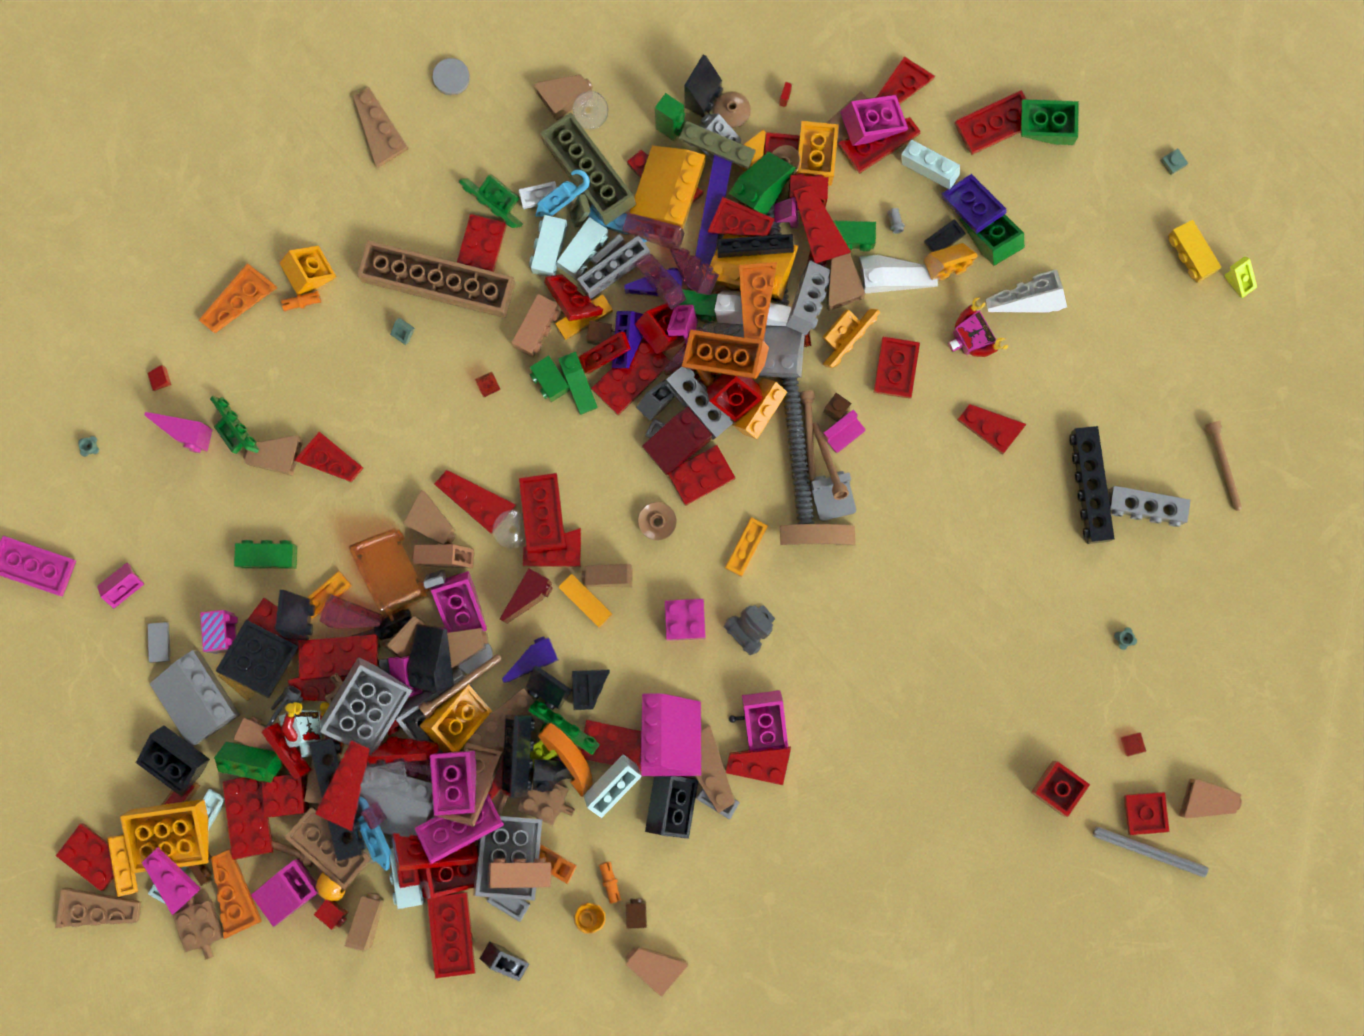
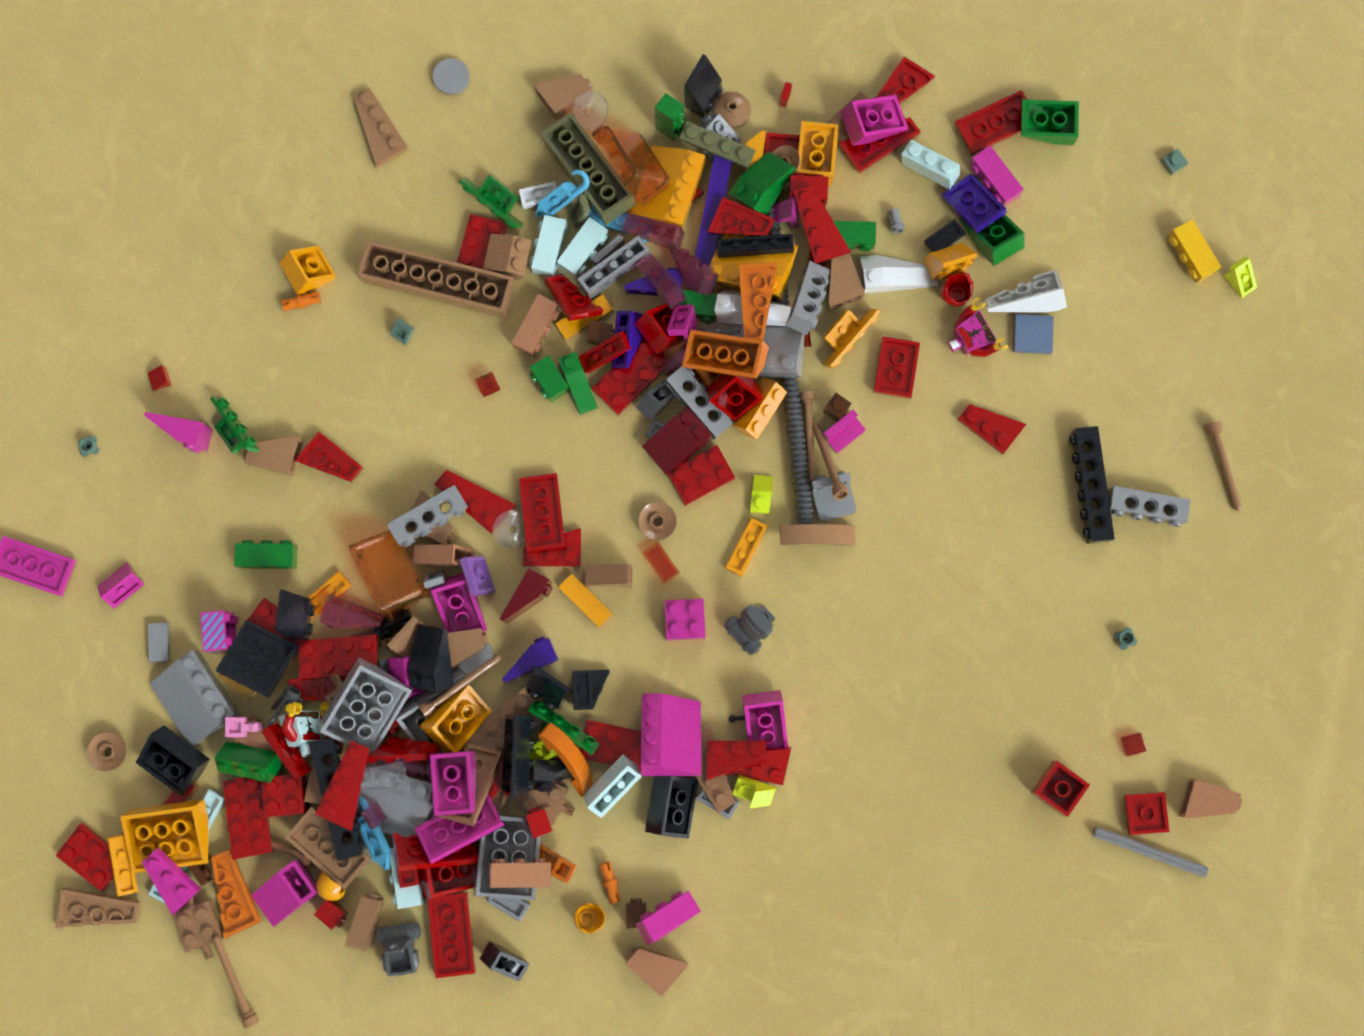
(98, 755): none -> medium nougat dish
(238, 297): orange wing -> none
(238, 726): none -> bright pink plate
(248, 1016): none -> medium nougat piece
(399, 526): none -> light grey brick
(399, 948): none -> dark grey piece
(477, 575): none -> medium lavender tile
(507, 255): none -> medium nougat slope
(537, 822): none -> red brick
(644, 173): none -> clear orange windscreen
(661, 562): none -> clear orange tile
(667, 916): none -> dark pink brick
(731, 756): none -> red wing
(754, 791): none -> neon yellow slope
(761, 494): none -> neon yellow slope
(957, 289): none -> red hair
(995, 176): none -> dark pink brick
(1033, 334): none -> sand blue tile

